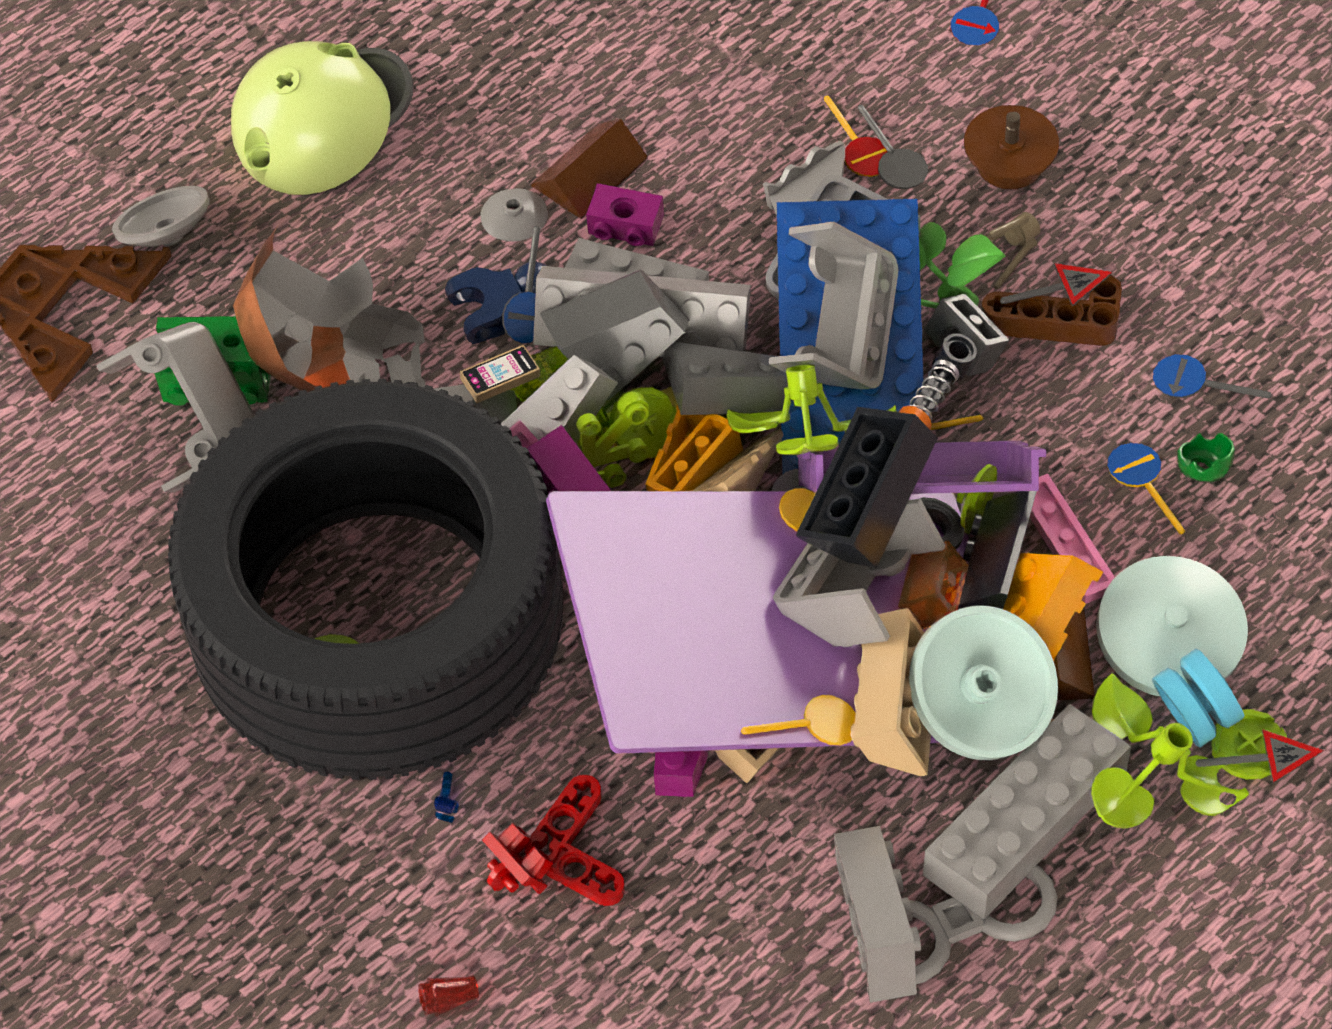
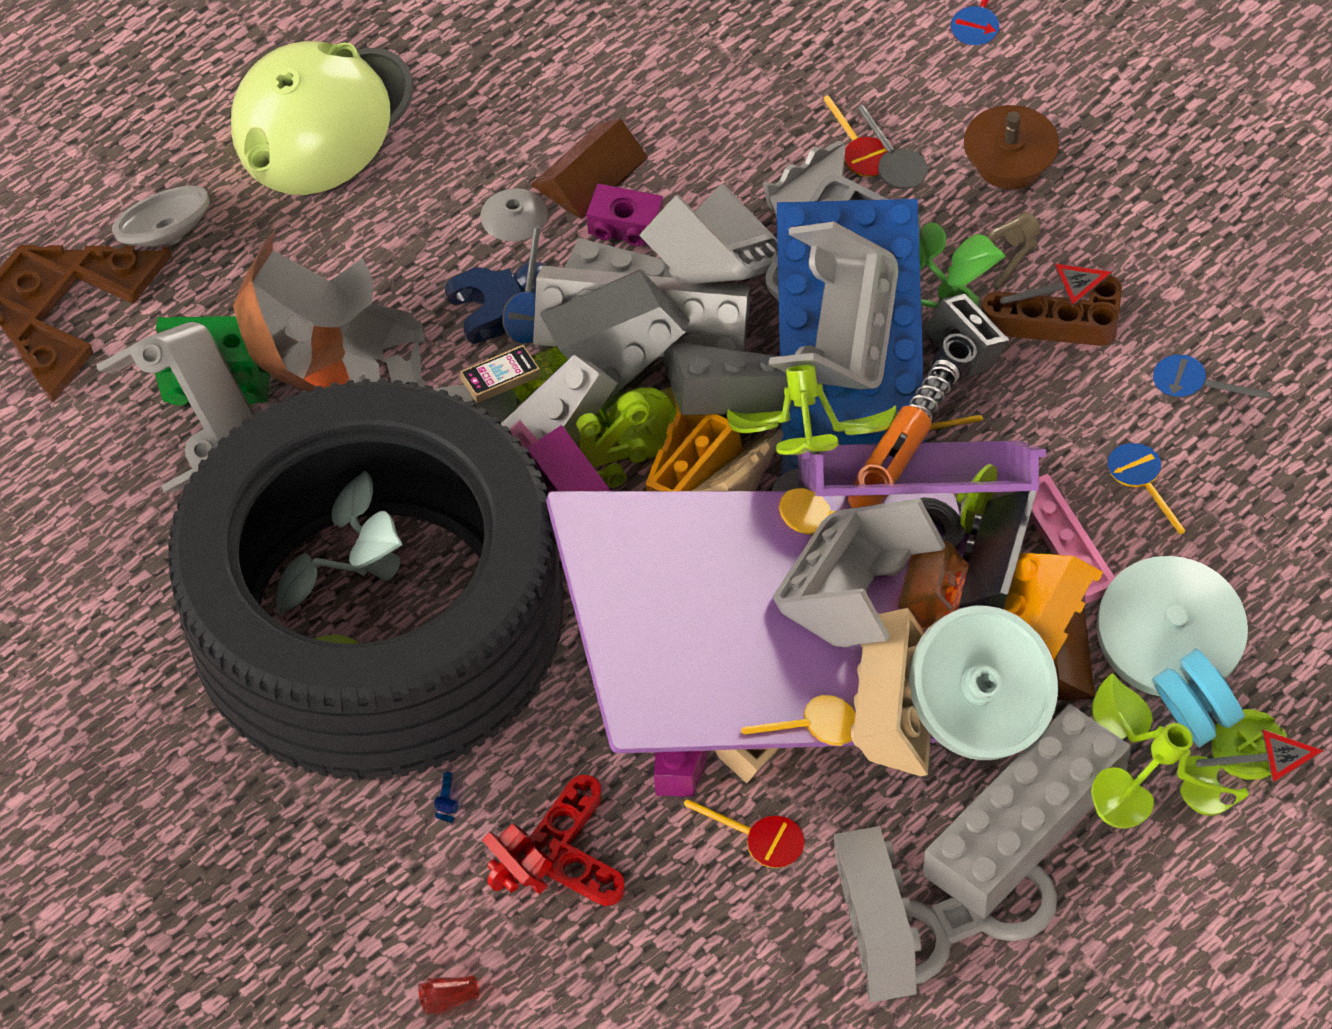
(370, 553): none -> light aqua plant
(713, 242): none -> light grey windscreen
(771, 841): none -> red piece
(867, 485): black slope -> none
(1215, 453): green hair -> none

